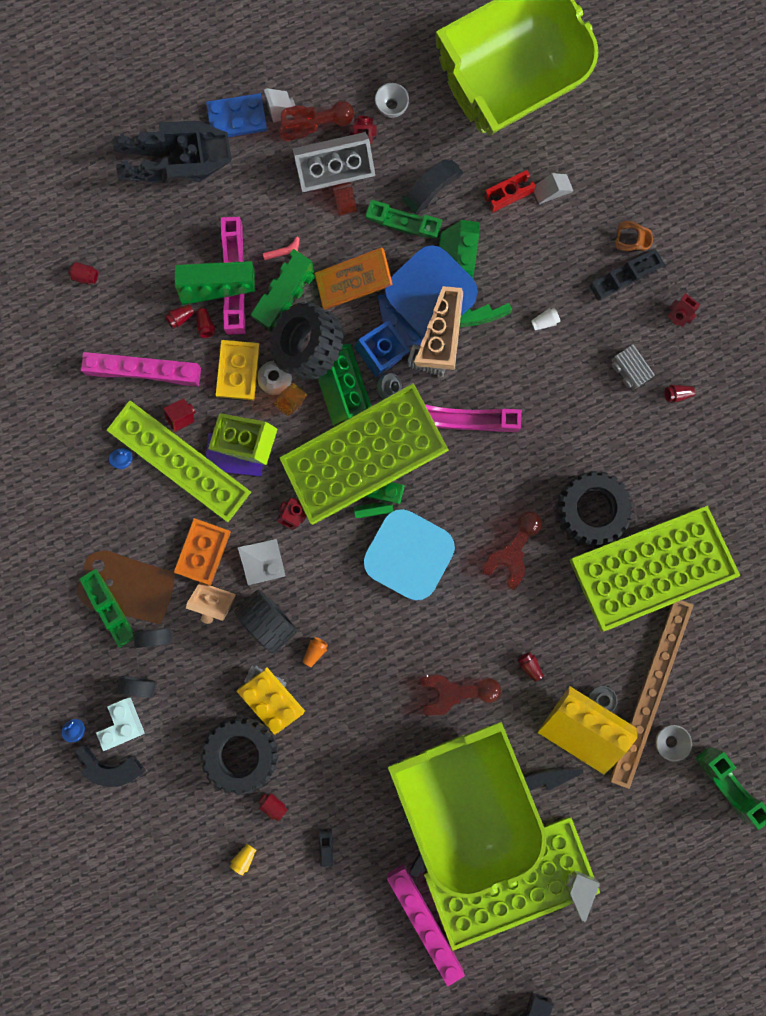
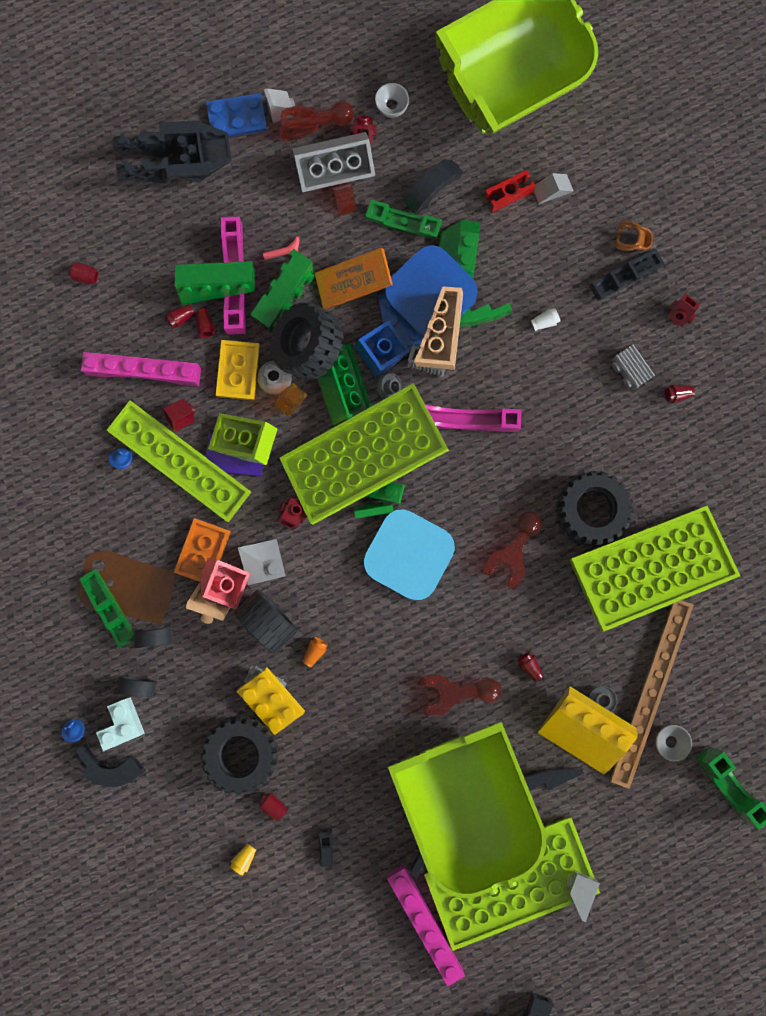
(223, 583): none -> coral slope

